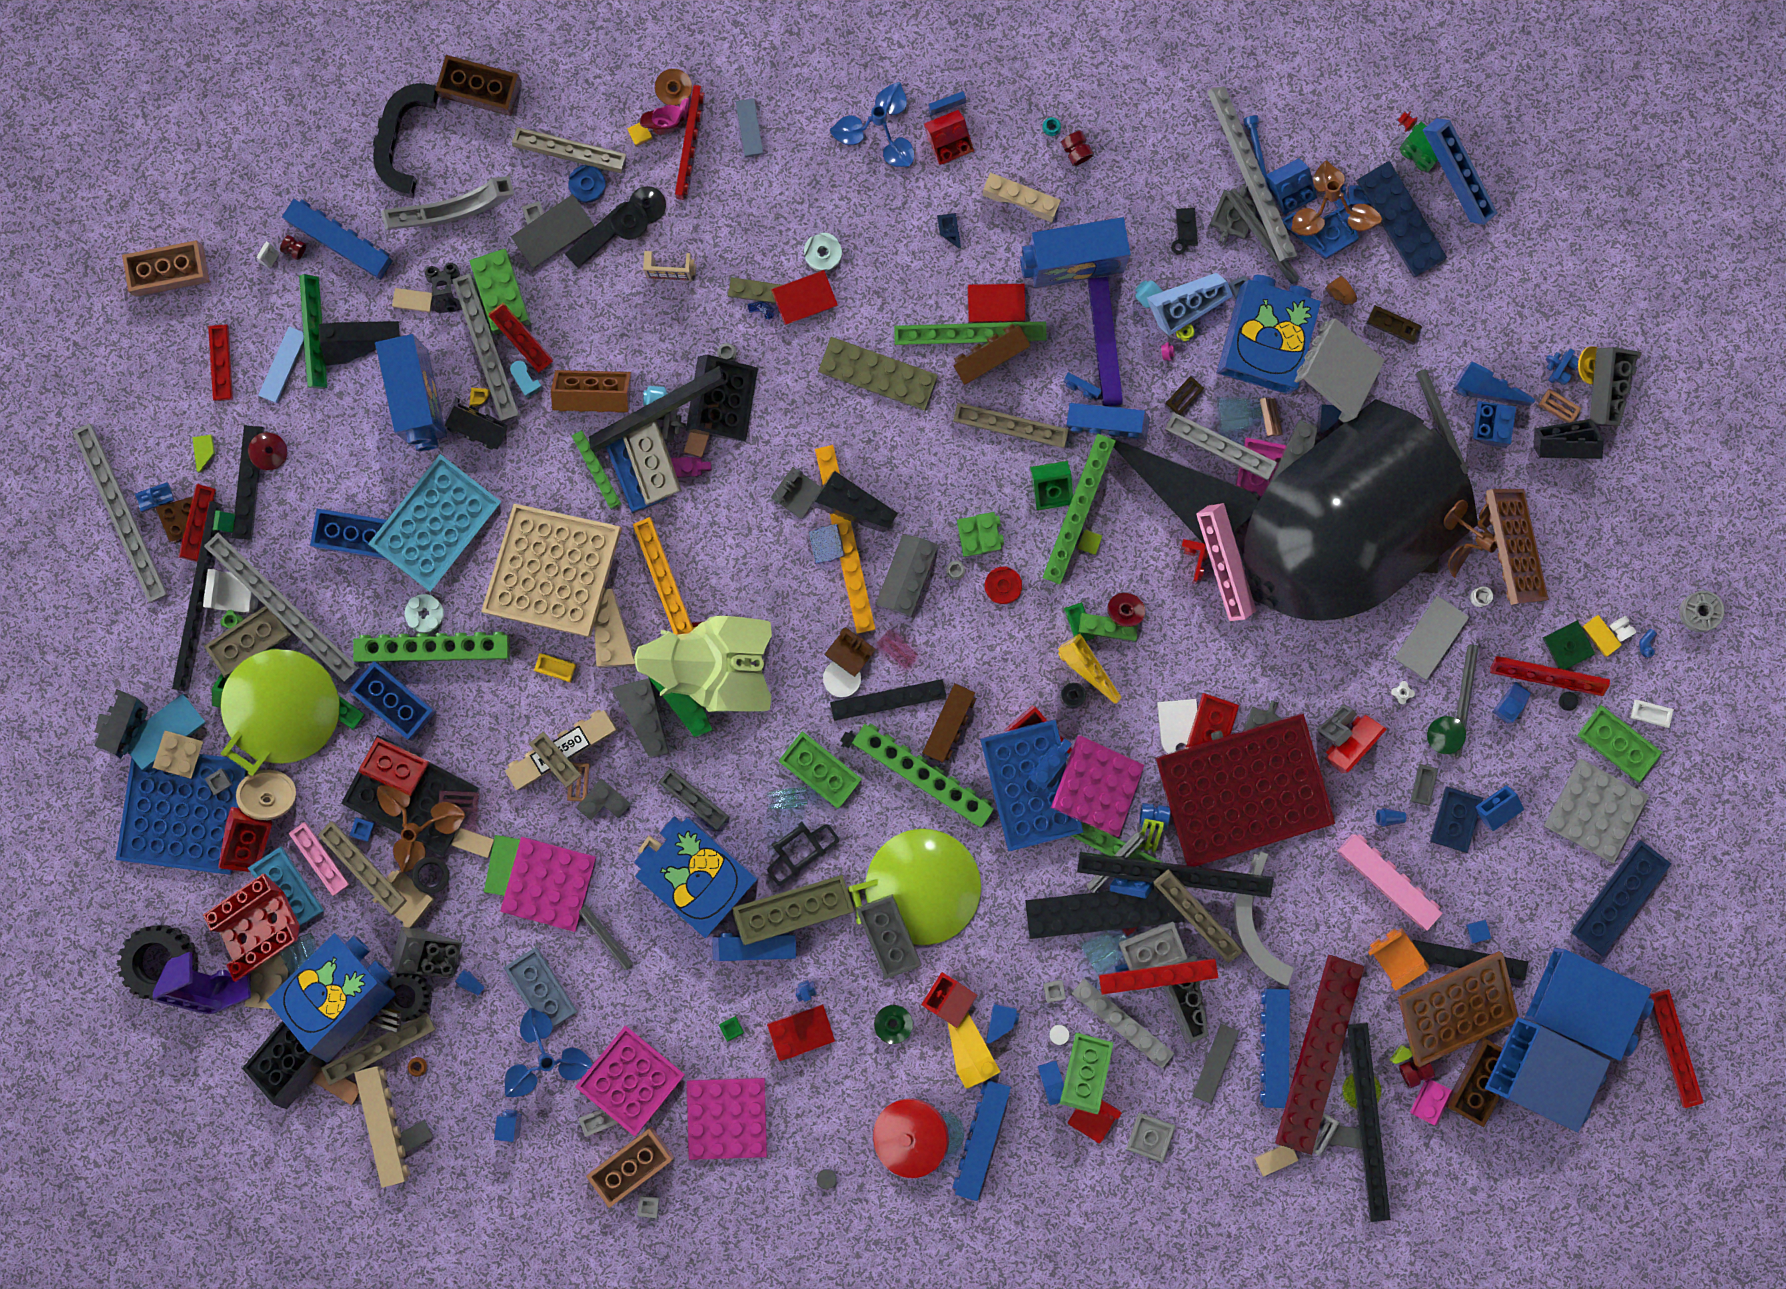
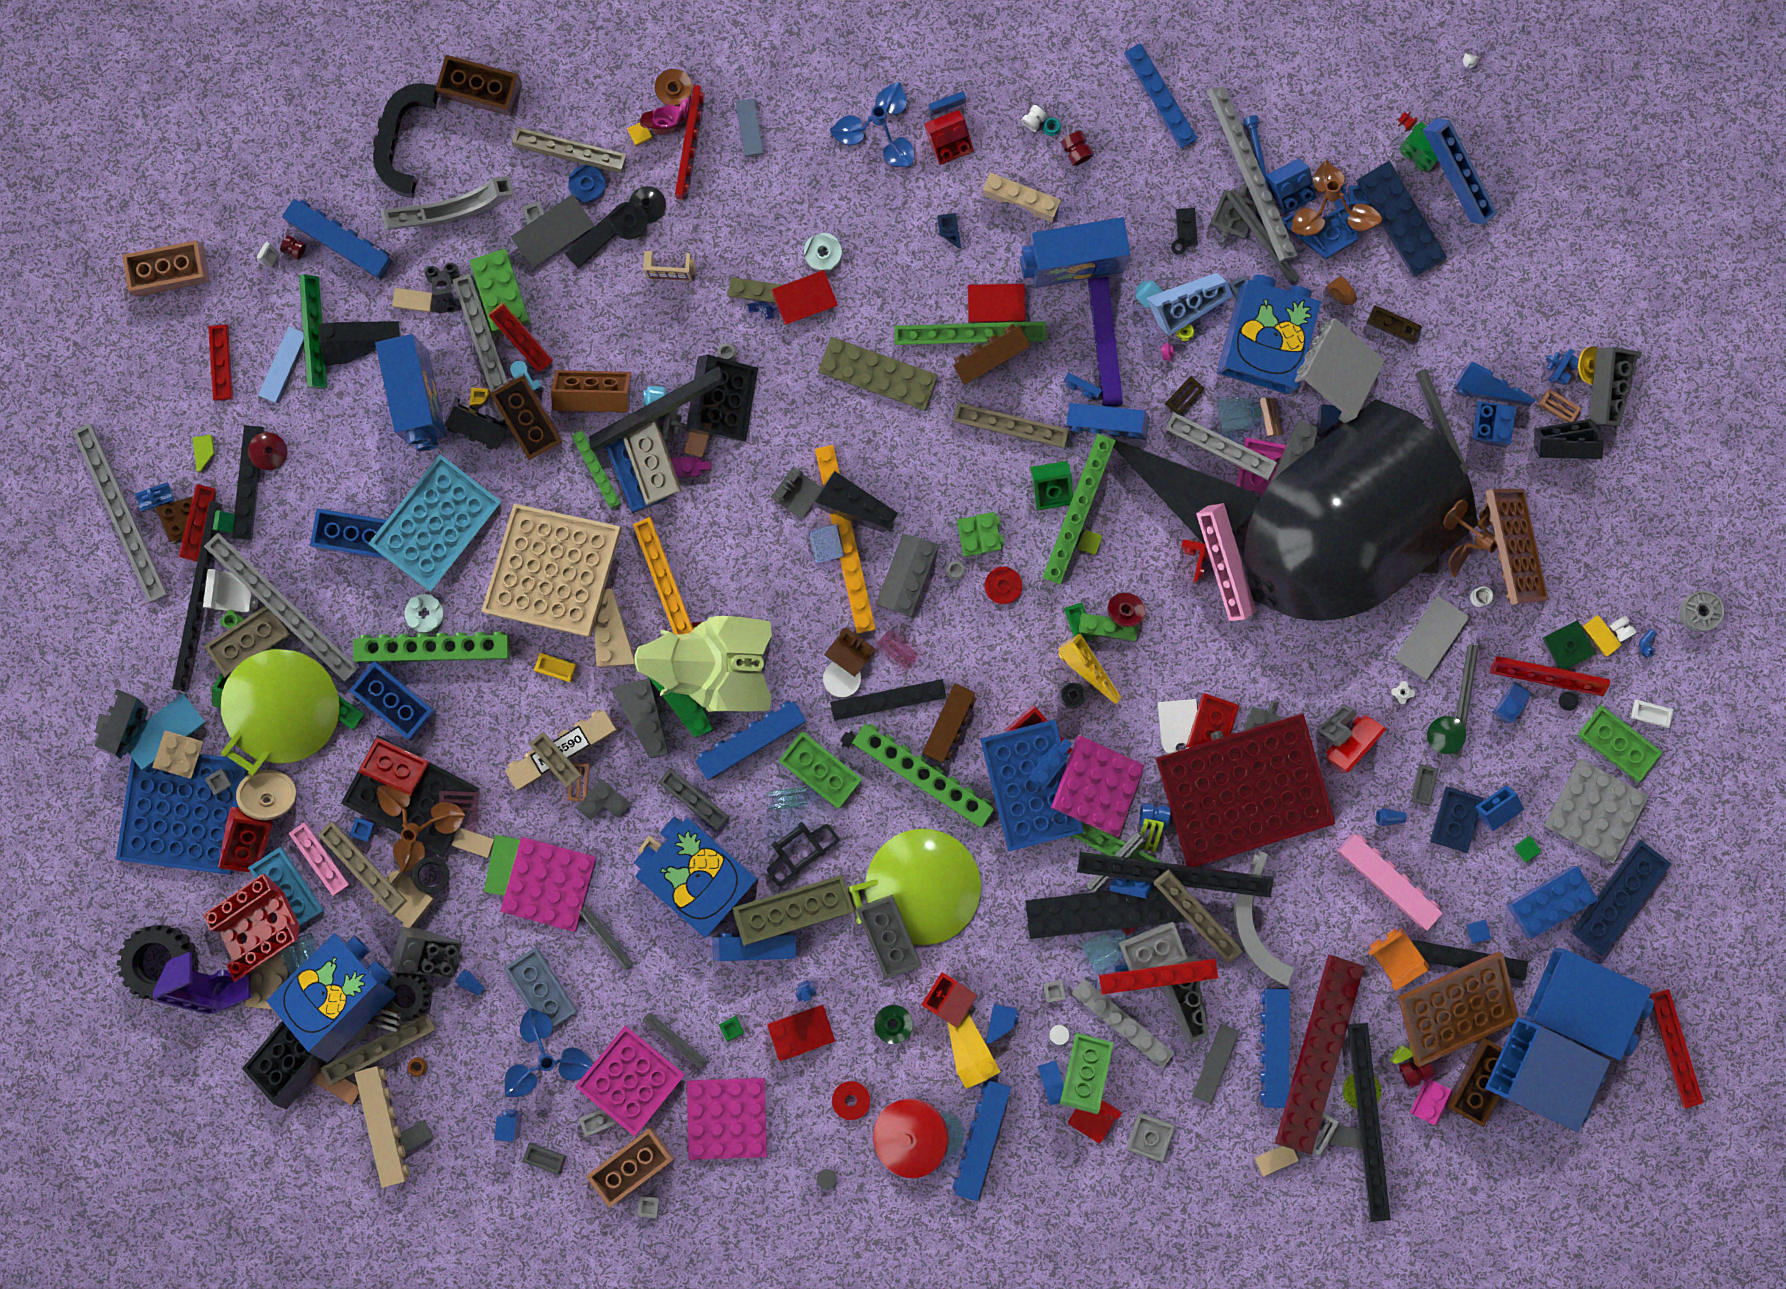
(526, 416): none -> reddish brown brick
(544, 1158): none -> dark grey tile
(674, 1040): none -> dark grey axle
(751, 740): none -> blue brick
(851, 1088): none -> red tile
(1034, 118): none -> white wheel
(1160, 95): none -> blue plate
(1470, 59): none -> white hinge
(1527, 848): none -> green tile
(1552, 902): none -> blue brick

